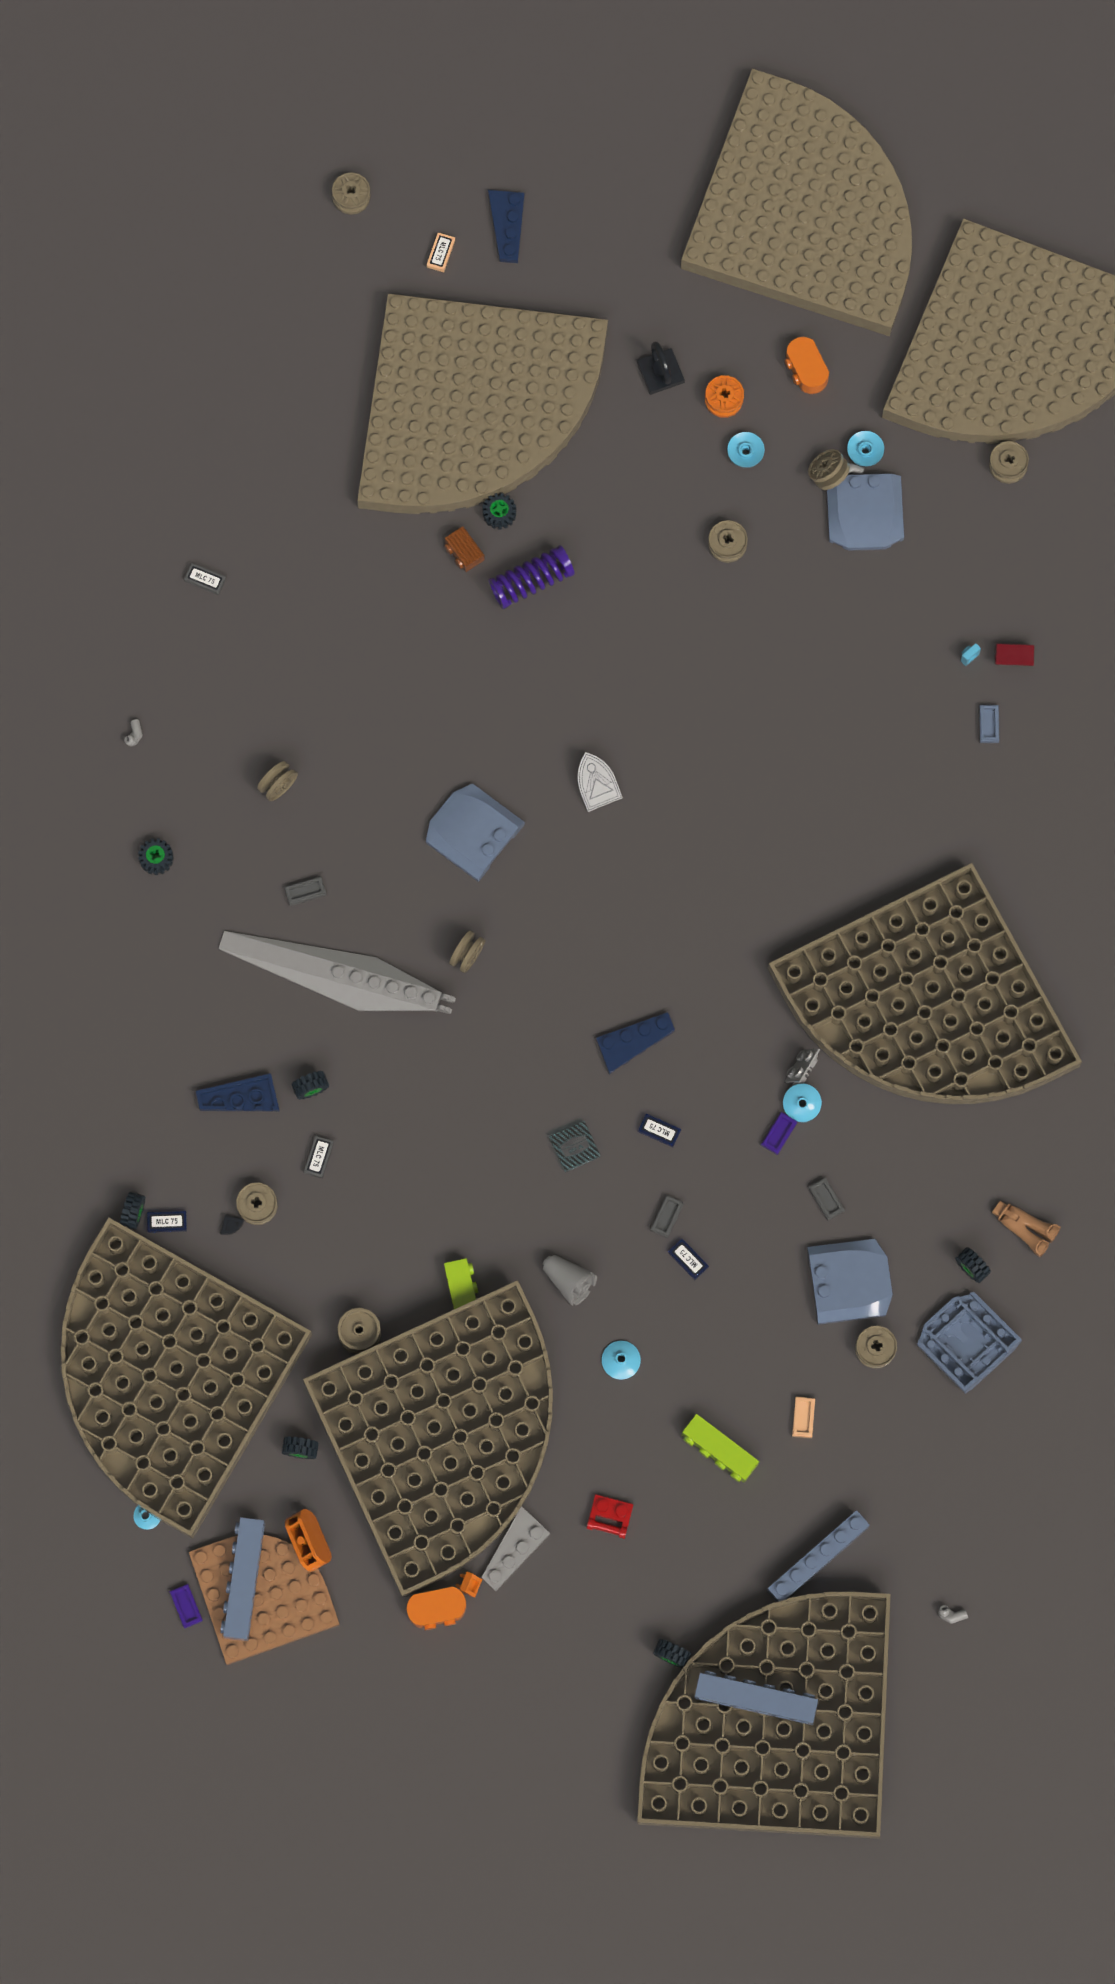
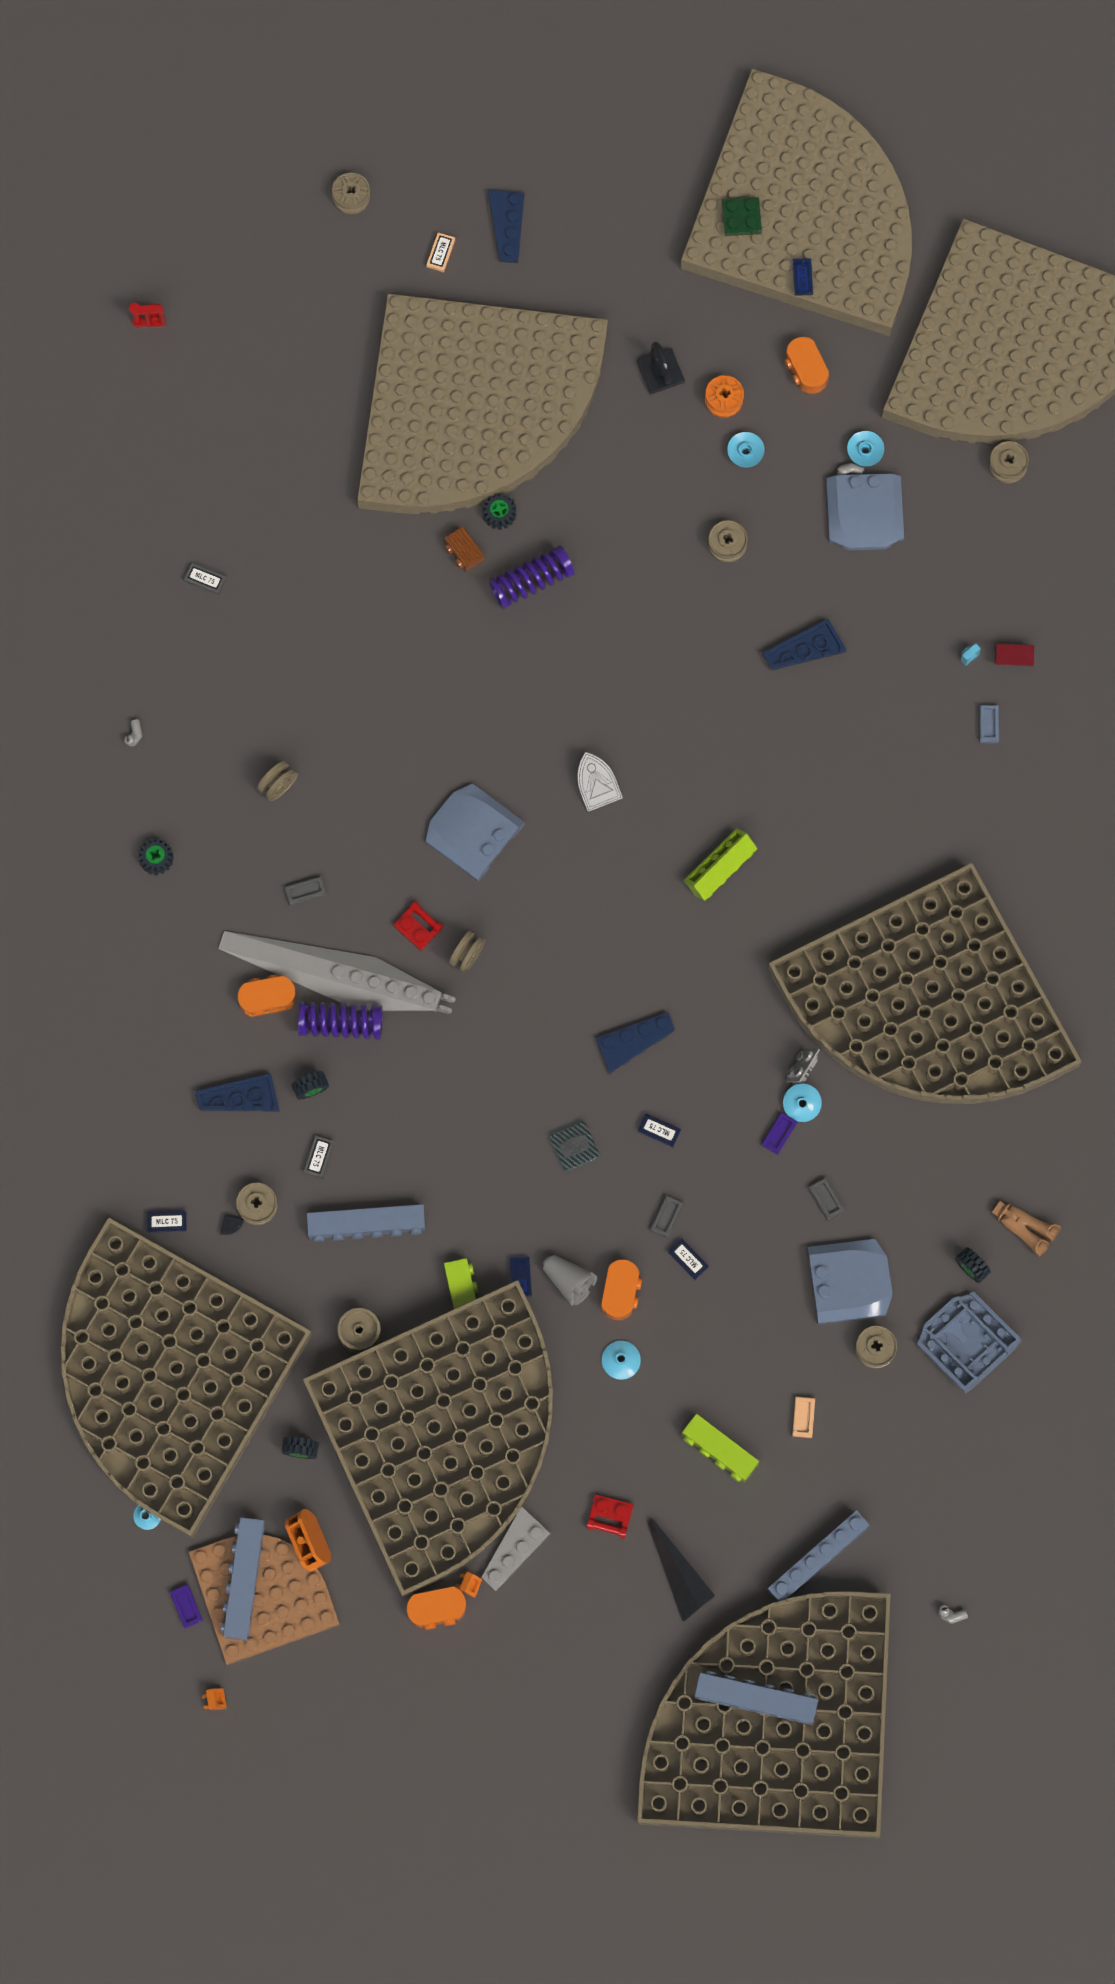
(132, 1210): black wheel -> none
(153, 315): none -> red plate
(215, 1699): none -> orange tile
(266, 995): none -> orange brick
(366, 1222): none -> sand blue brick
(373, 1027): none -> dark purple piece
(413, 930): none -> red plate
(521, 1271): none -> clear blue tile
(621, 1290): none -> orange brick
(672, 1653): black wheel -> none
(687, 1586): none -> black wedge
(720, 864): none -> lime brick
(741, 216): none -> dark green plate
(802, 277): none -> clear blue tile
(807, 646): none -> dark blue wing
(828, 469): dark tan wheel -> none

